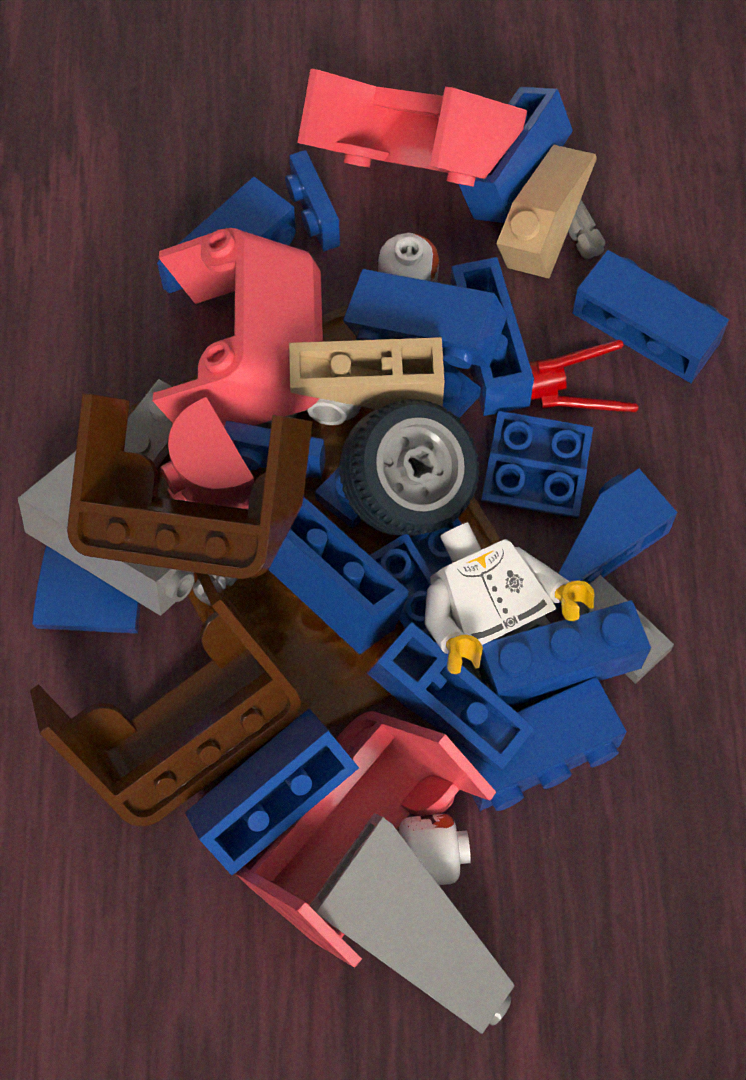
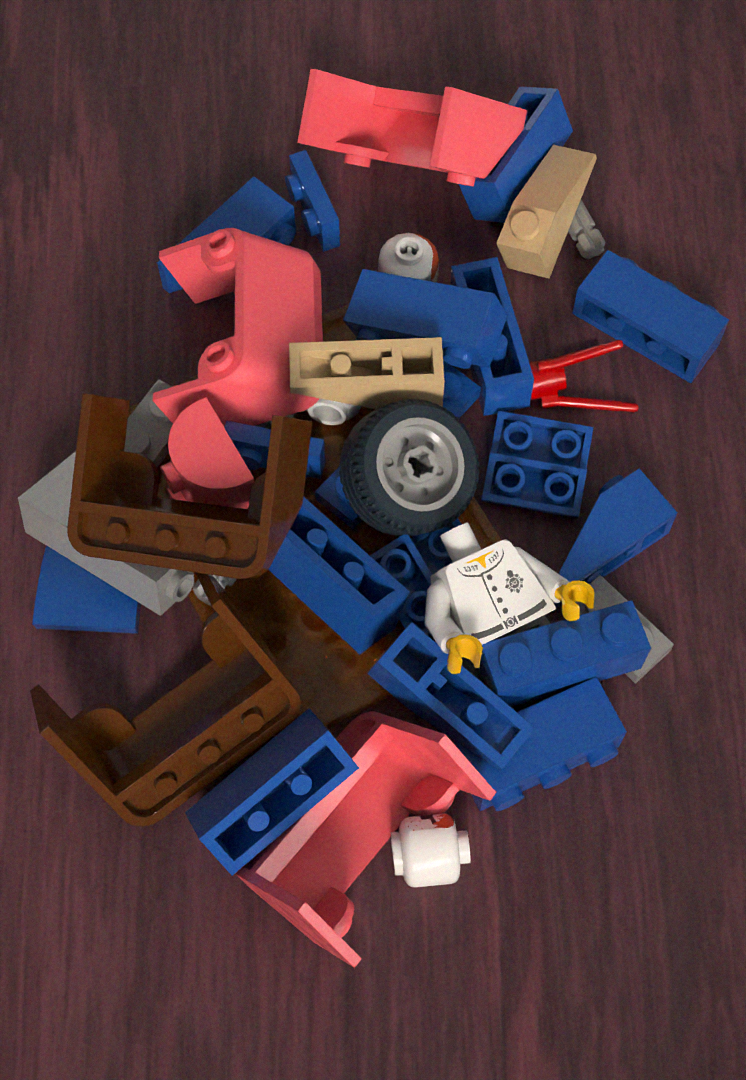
(406, 920): light grey slope -> none

